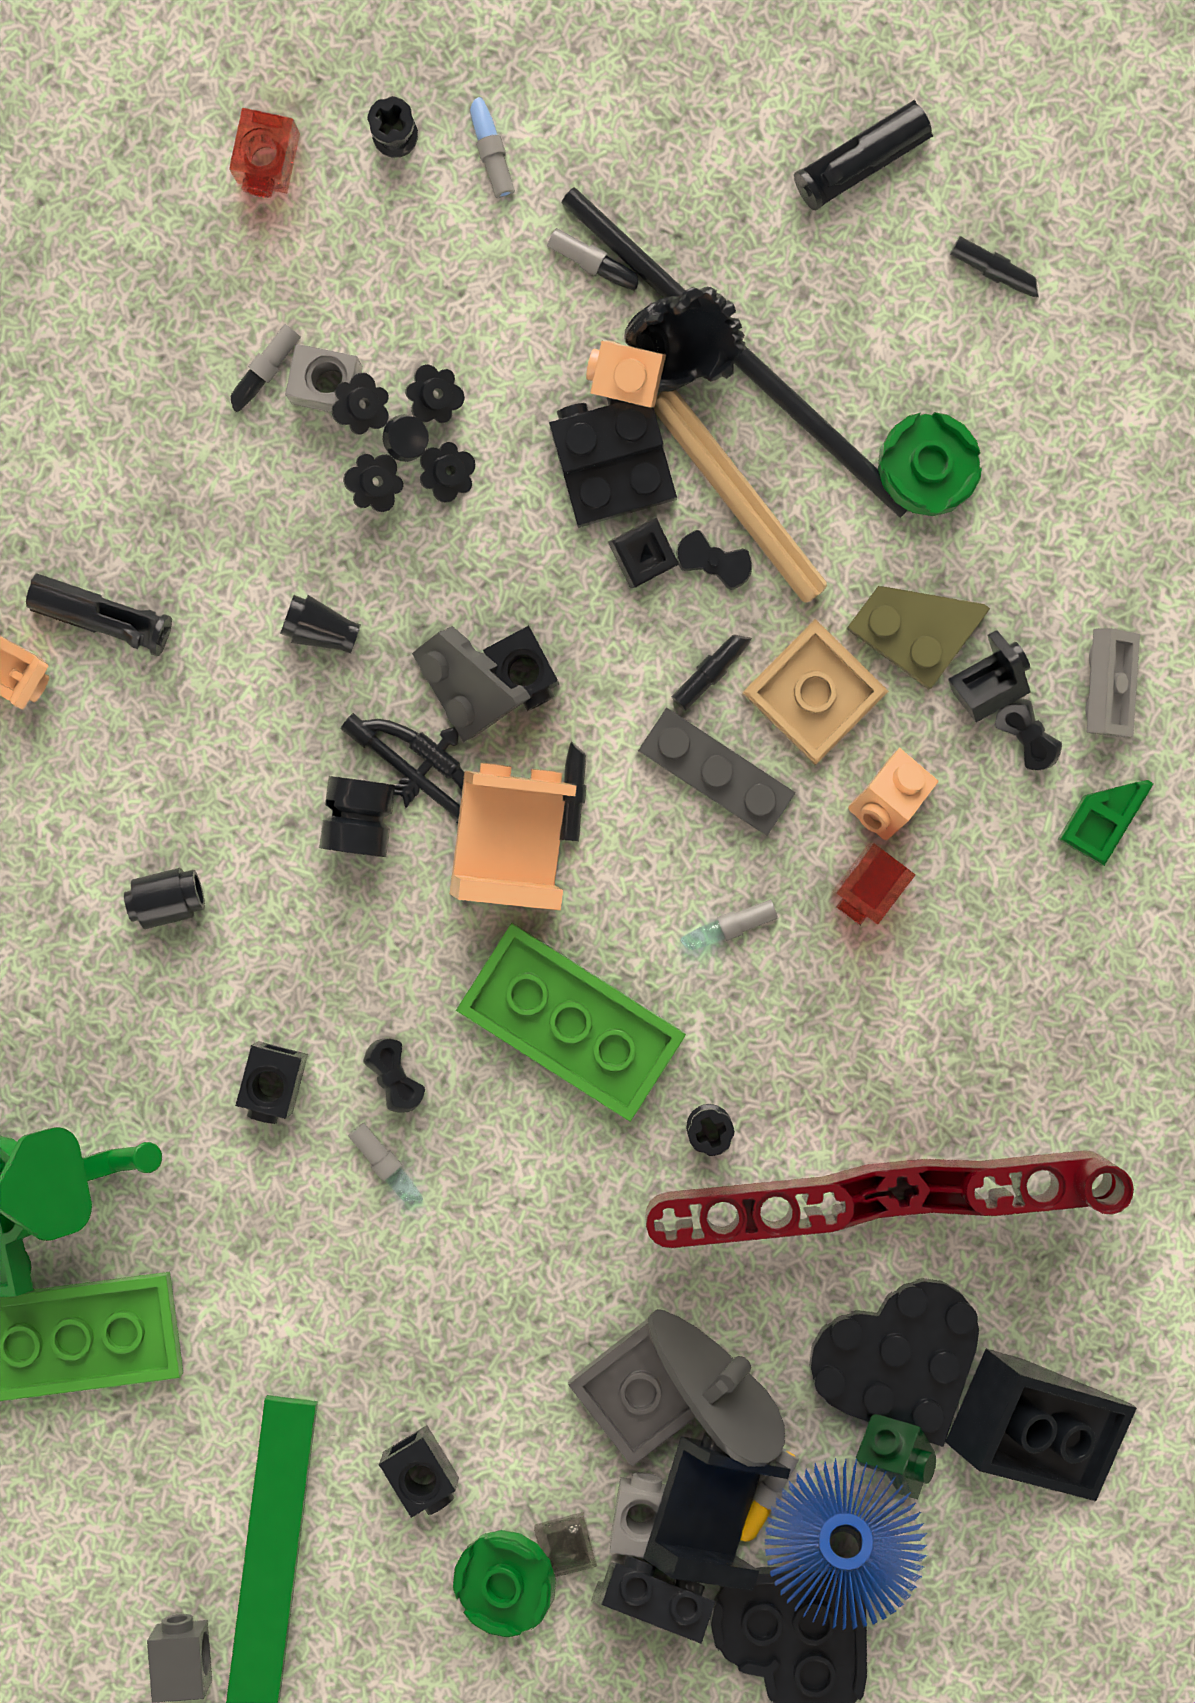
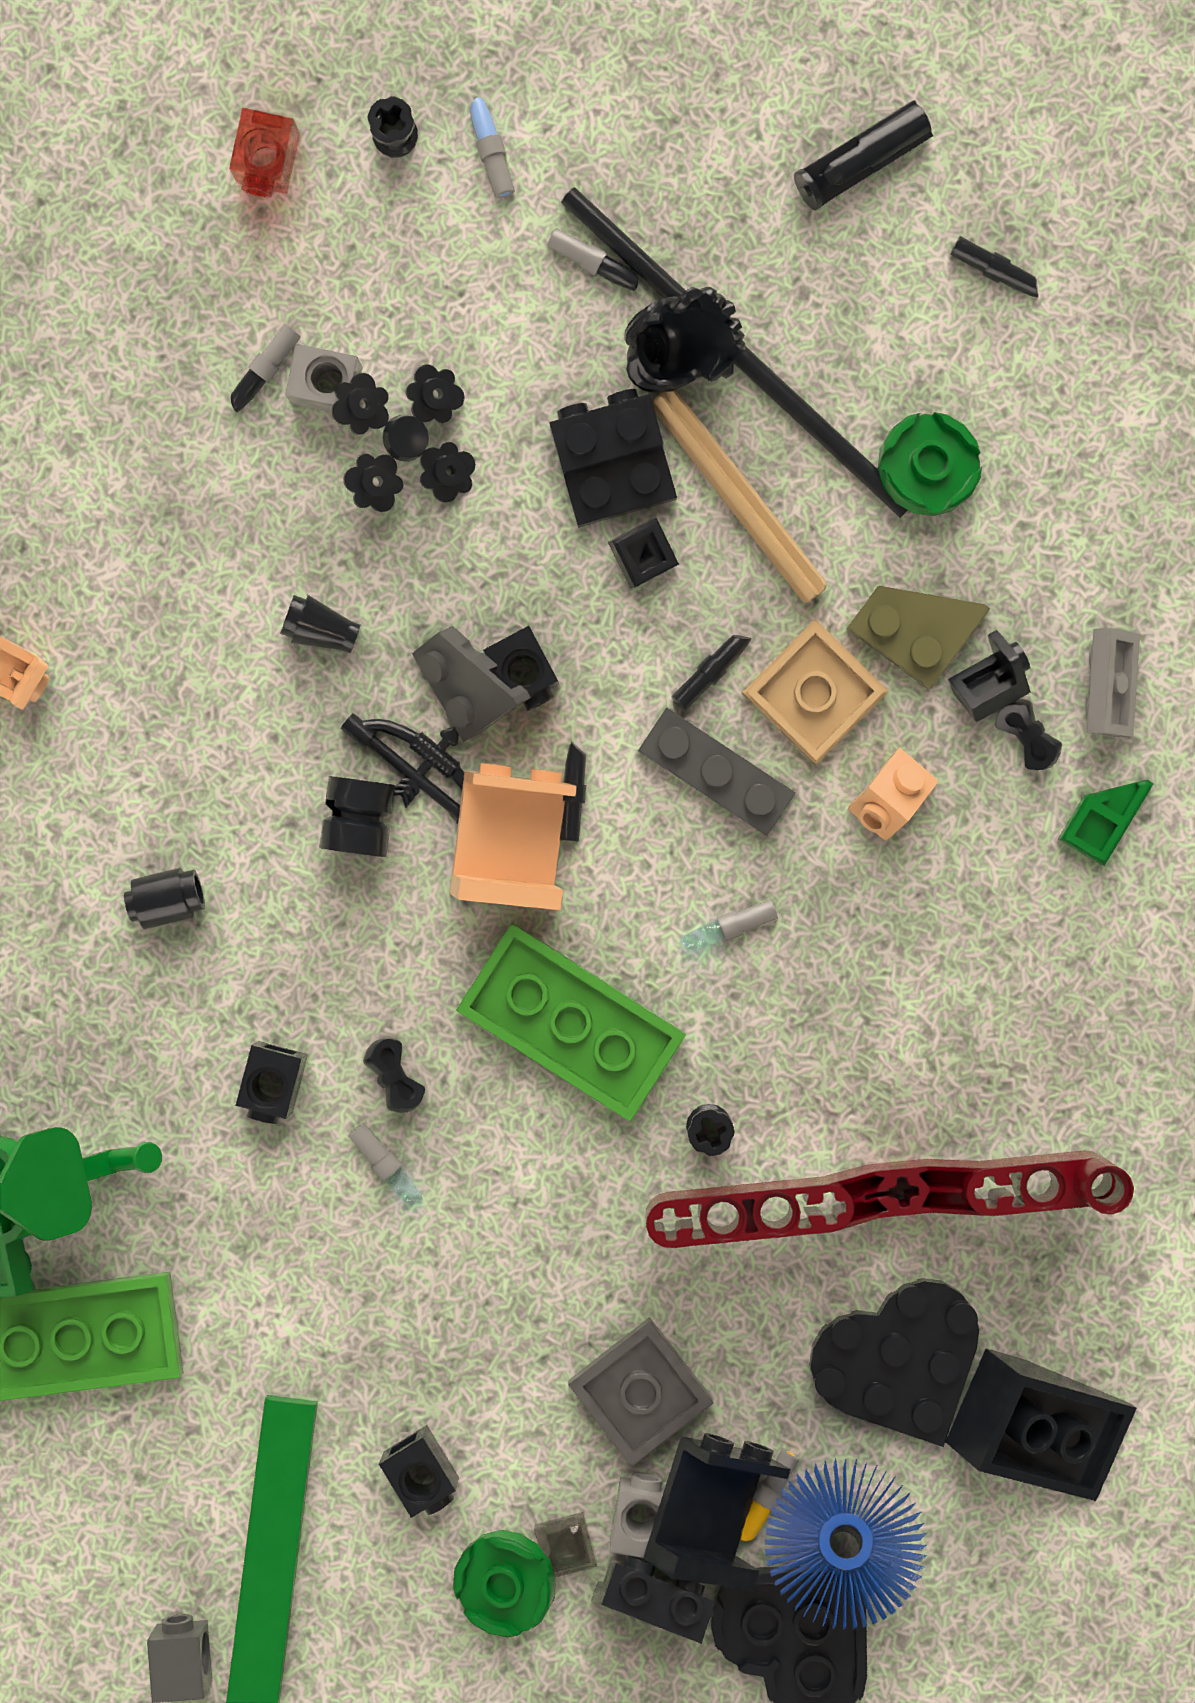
(98, 614): black piece -> none
(625, 373): light nougat bracket -> none
(697, 554): black piece -> none
(719, 1391): dark grey shield -> none
(871, 885): clear red brick -> none
(900, 1451): dark green bracket -> none

